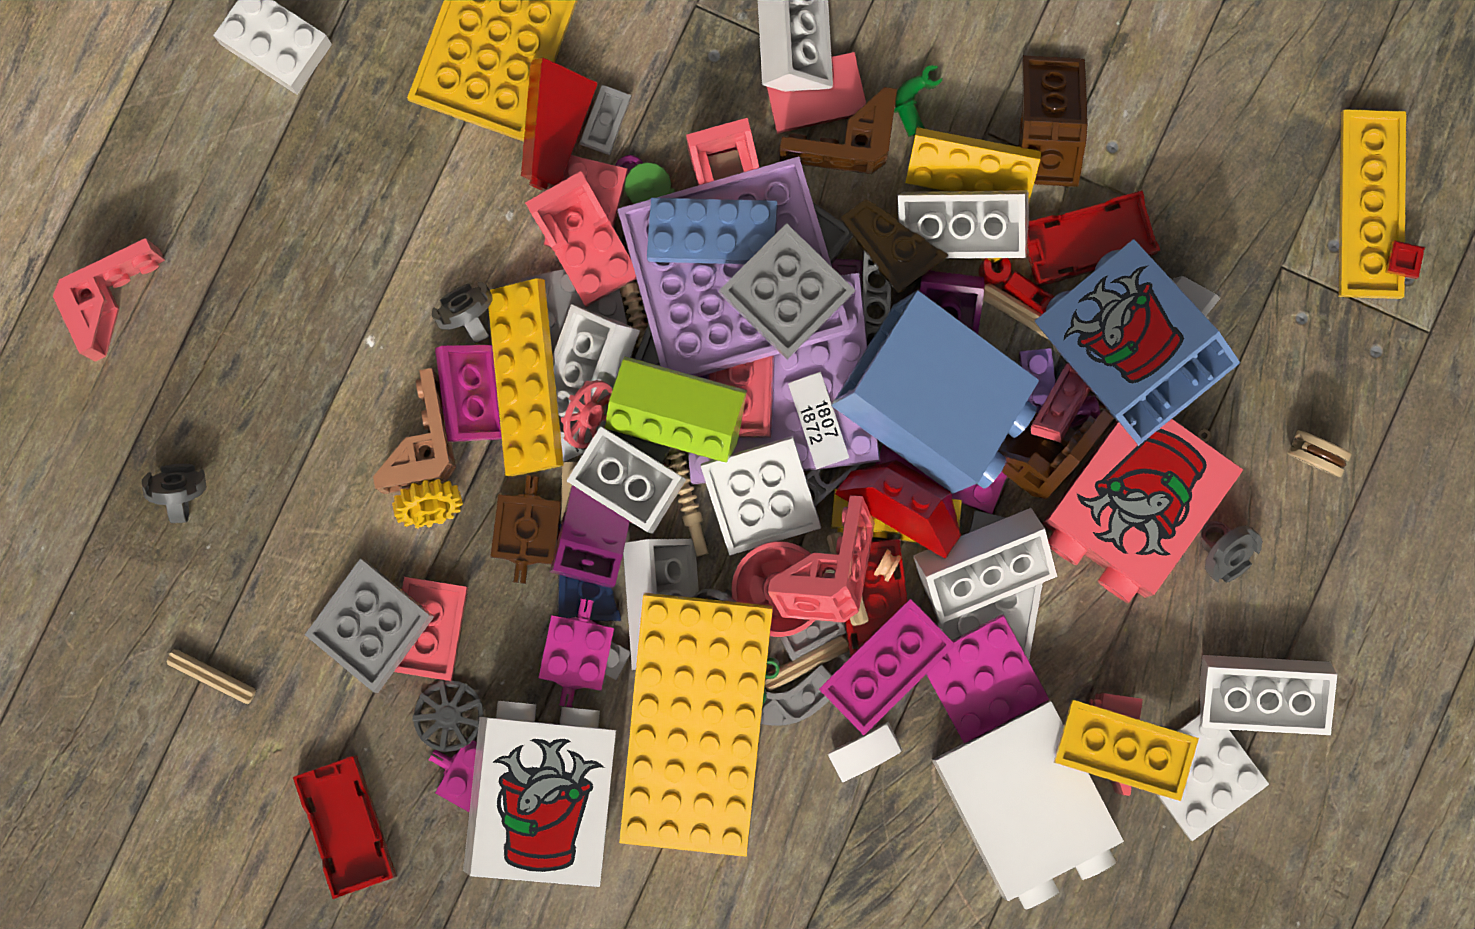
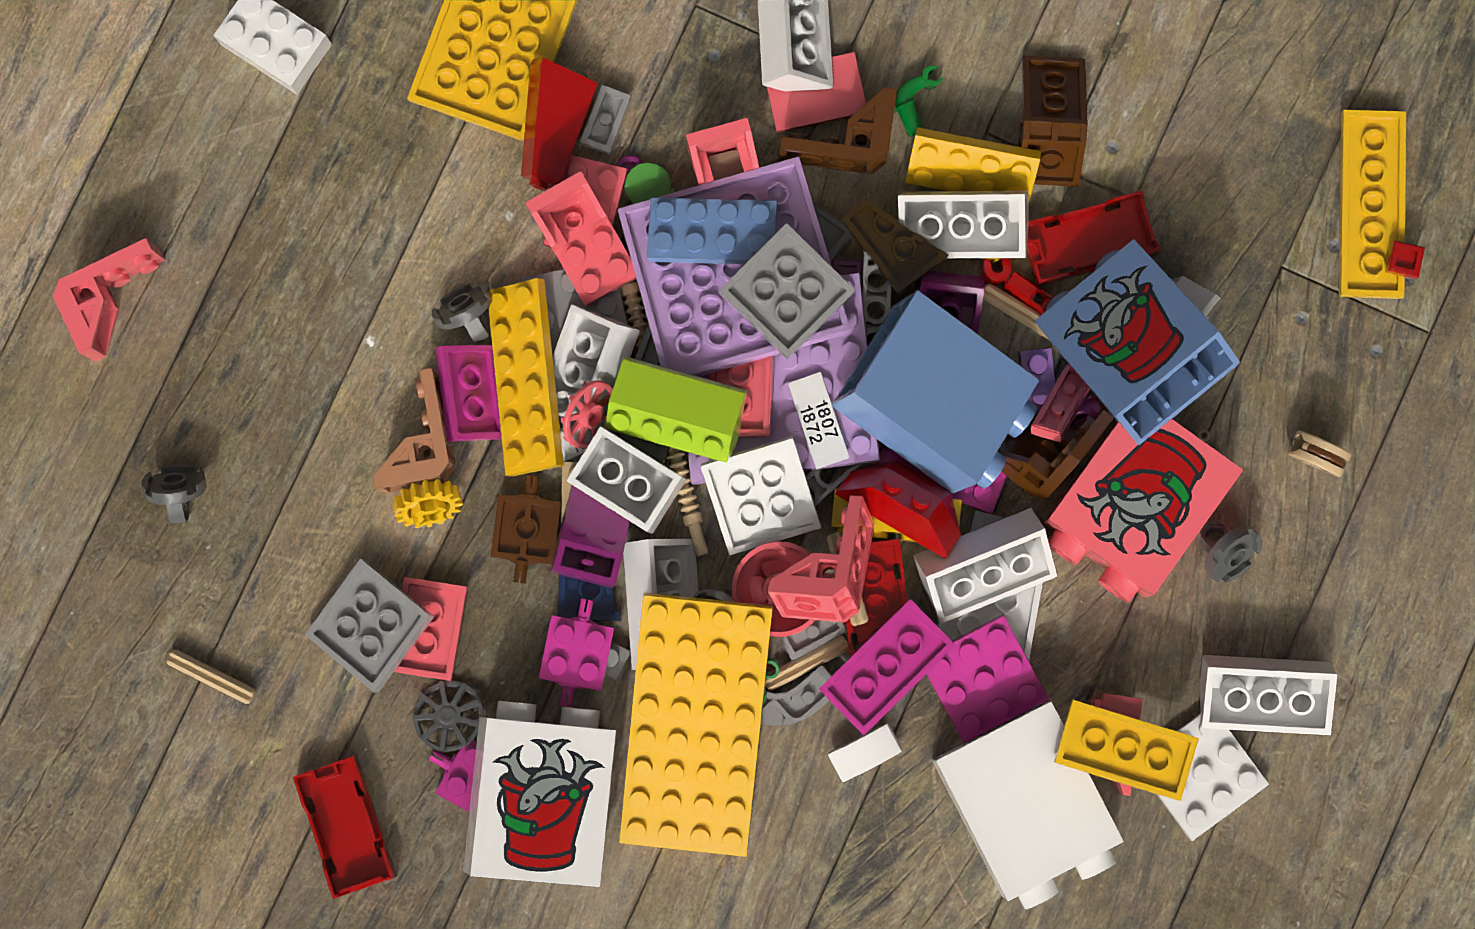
(887, 565): light nougat bush -> none

